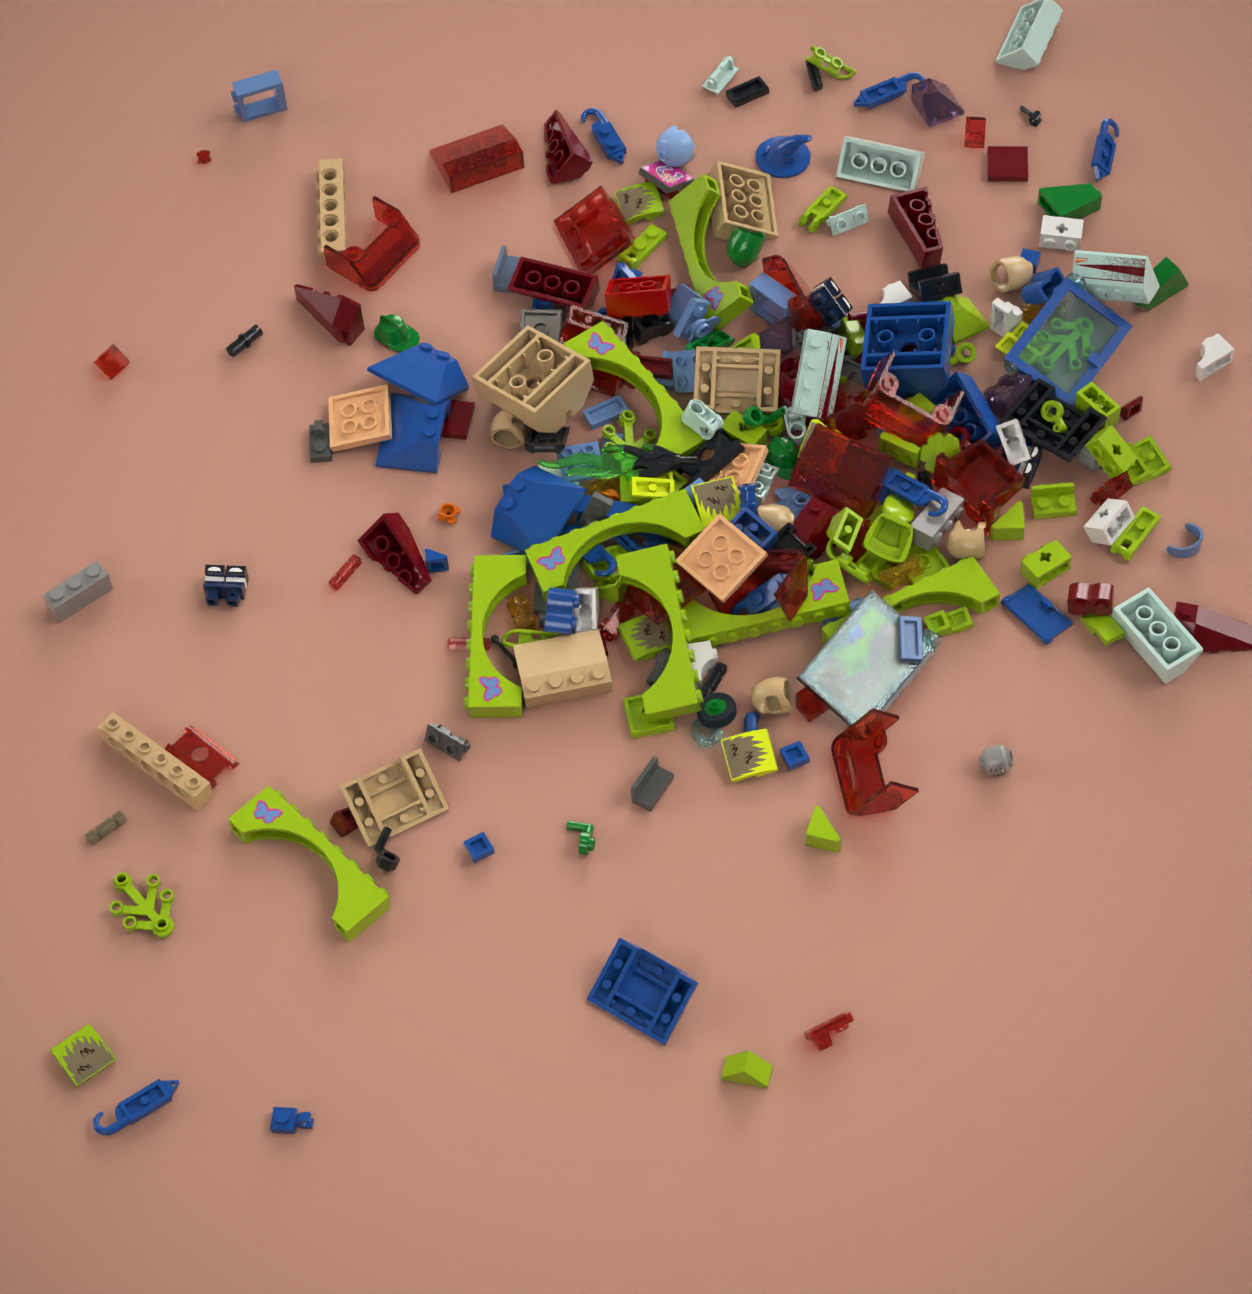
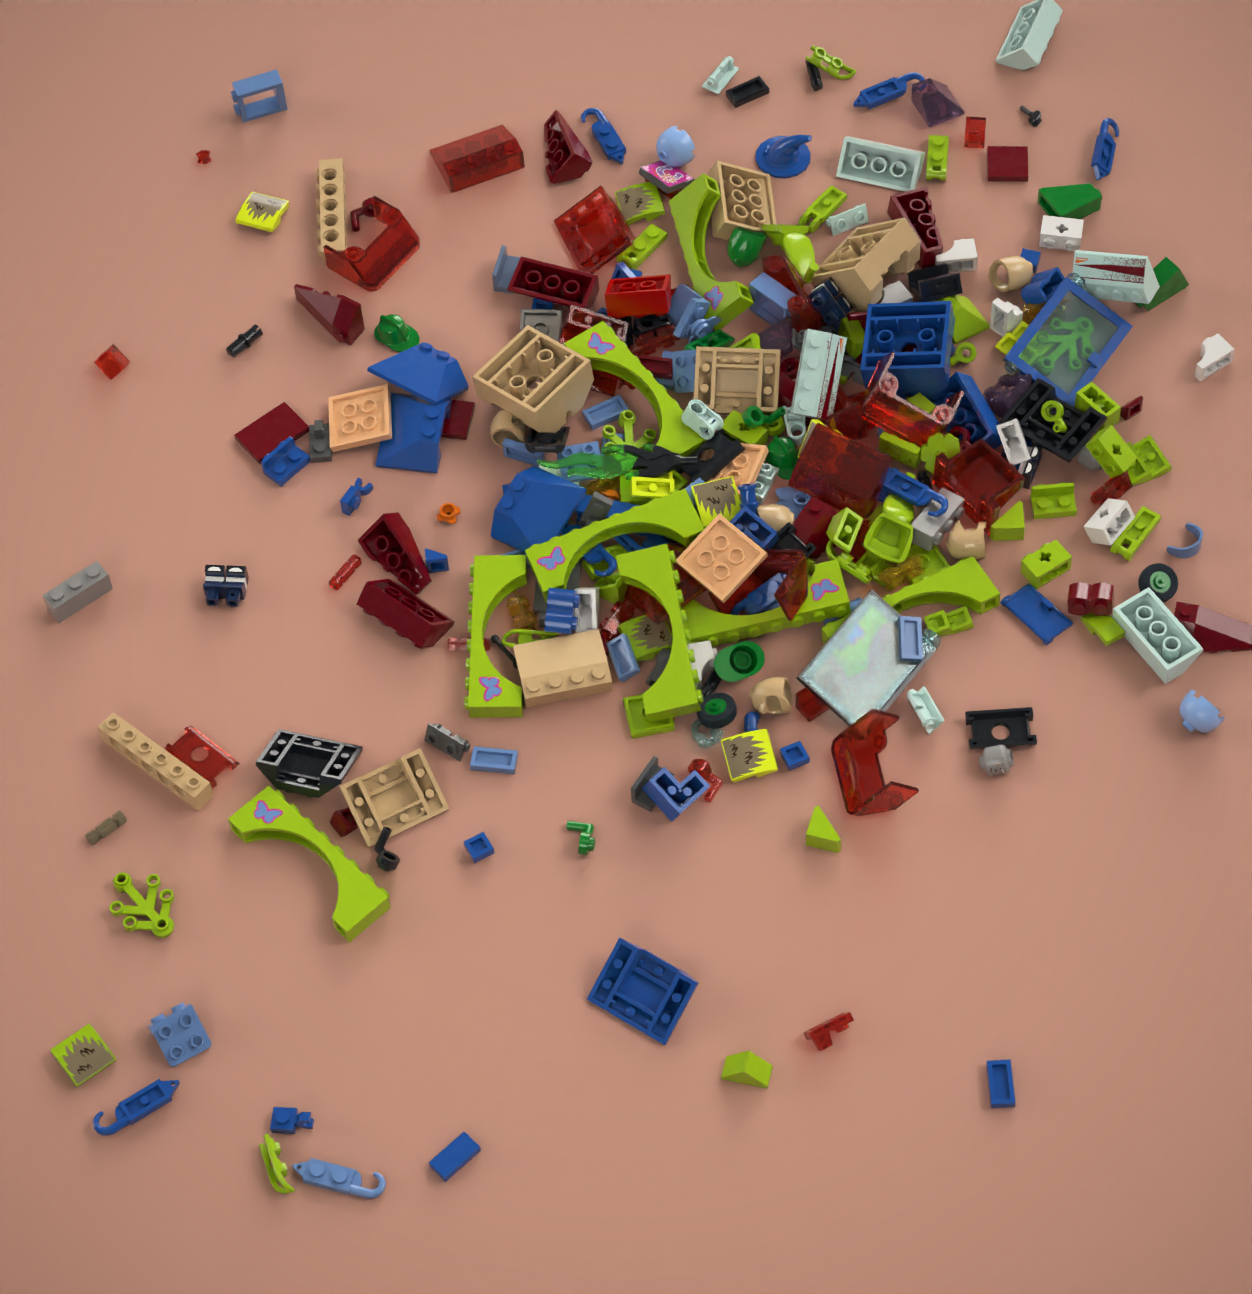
(179, 1034): none -> medium blue bracket
(262, 211): none -> slope
(271, 429): none -> dark red tile
(279, 1169): none -> lime piece
(284, 462): none -> blue bracket
(306, 763): none -> black slope
(337, 1178): none -> medium blue plate
(351, 499): none -> blue plate
(366, 209): none -> dark red plate
(404, 612): none -> dark red slope
(454, 1156): none -> blue tile
(494, 760): none -> medium blue tile
(517, 451): none -> medium blue tile
(623, 657): none -> medium blue tile
(664, 338): none -> clear red hinge
(674, 796): none -> blue brick
(705, 771): none -> clear red plate
(739, 661): none -> green piece
(796, 247): none -> lime piece
(866, 257): none -> tan piece
(925, 709): none -> light aqua hinge
(937, 157): none -> lime plate
(960, 257): none -> white arch
(1000, 1083): none -> blue tile
(1014, 719): none -> black piece
(1160, 580): none -> black wheel
(1199, 714): none -> light blue cylinder

